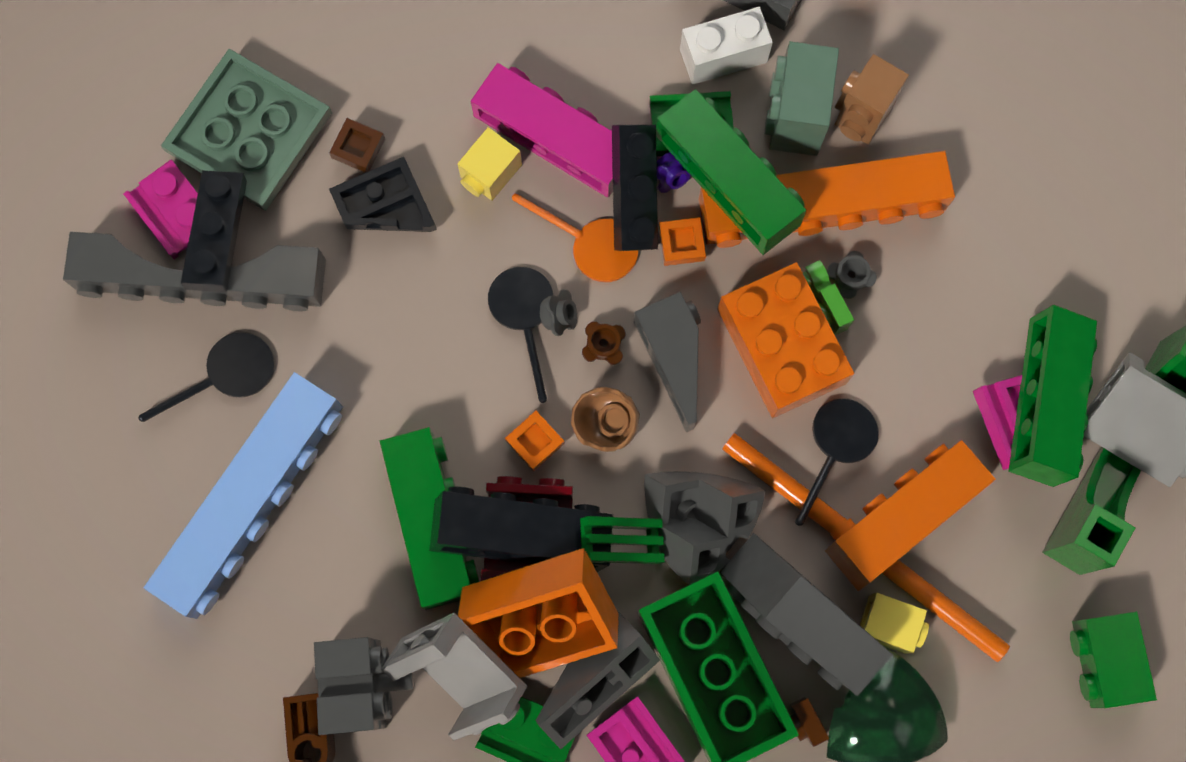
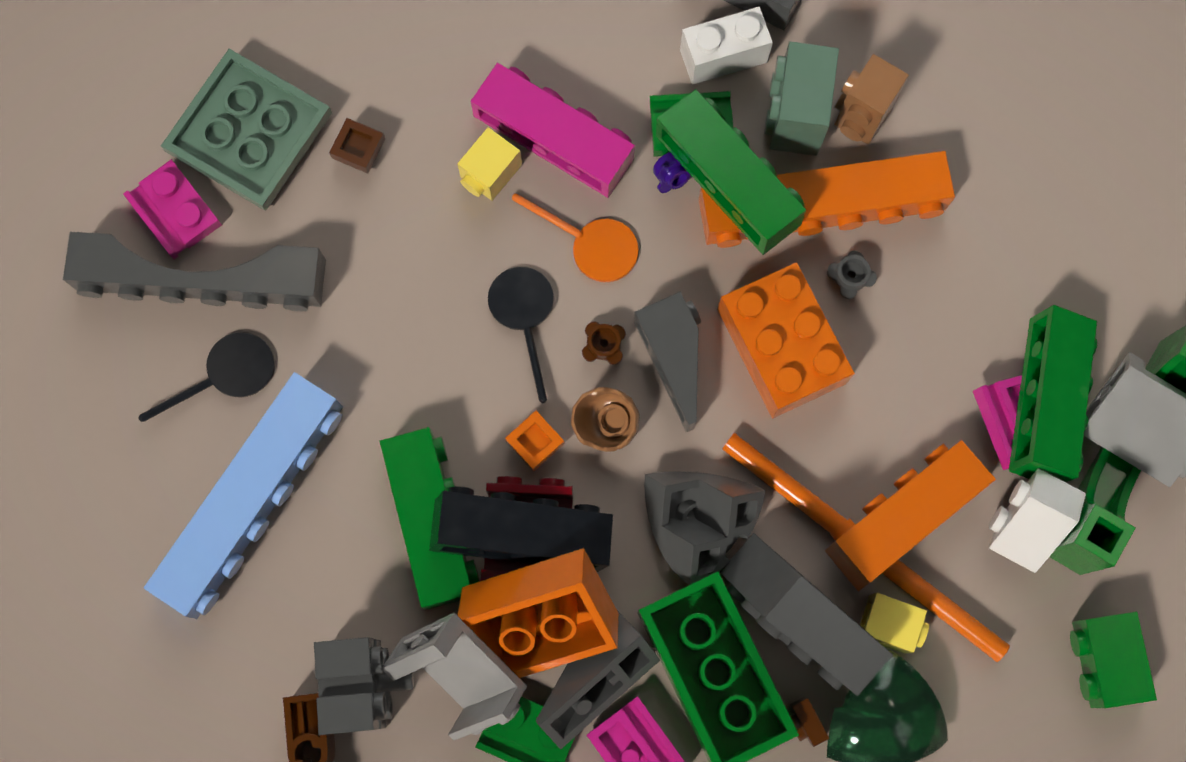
(214, 231): black plate -> none
(383, 200): black wing -> none
(558, 313): dark grey plate -> none
(634, 187): black plate -> none
(651, 539): green tile -> none
(682, 241): orange plate -> none
(828, 298): bright green plate -> none
(844, 434): black piece -> none
(1036, 519): none -> white brick

